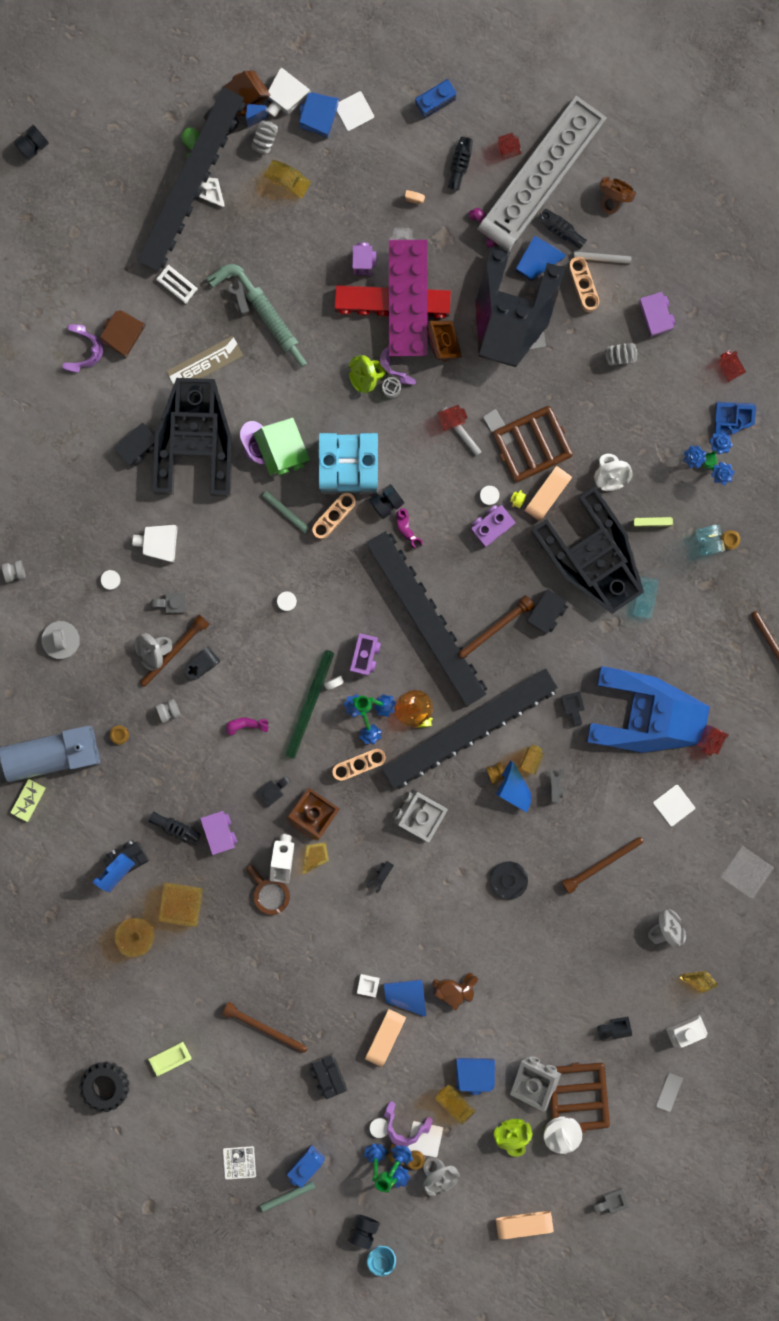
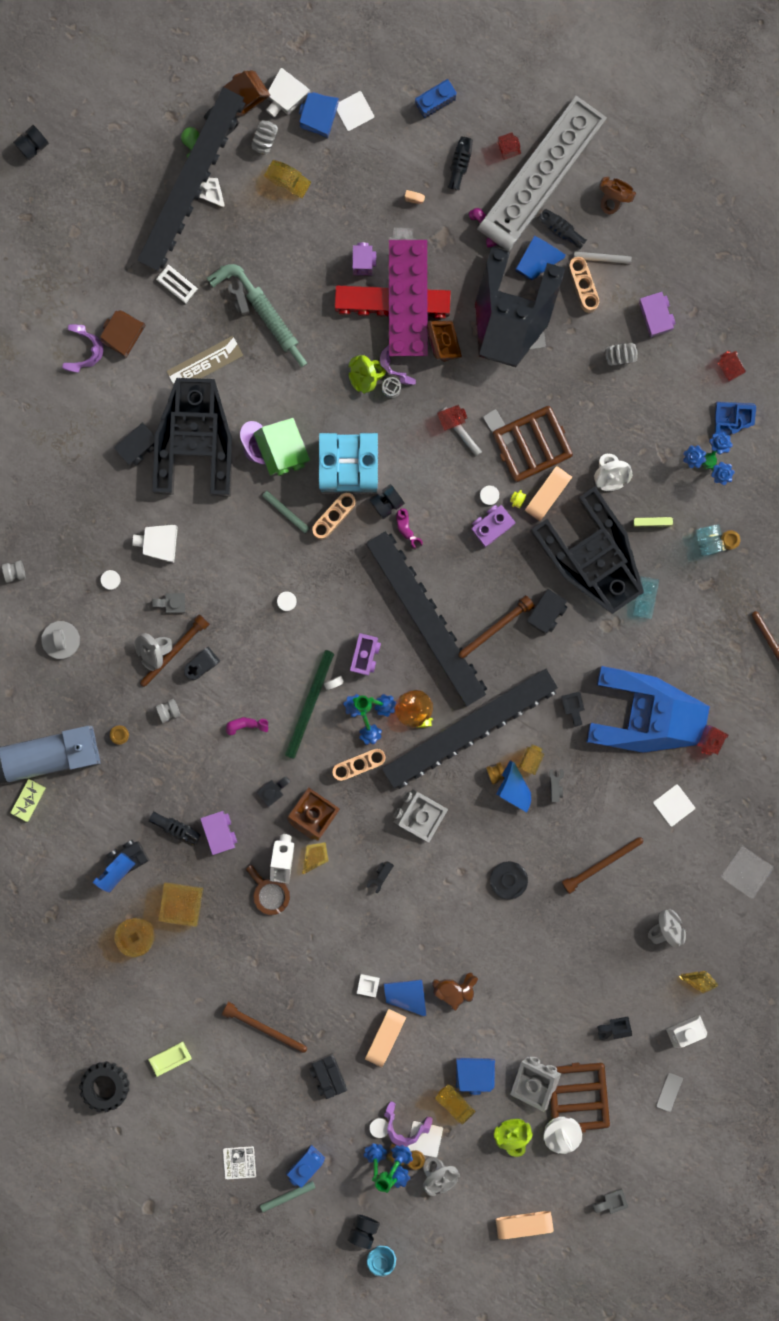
(256, 114): blue slope -> none

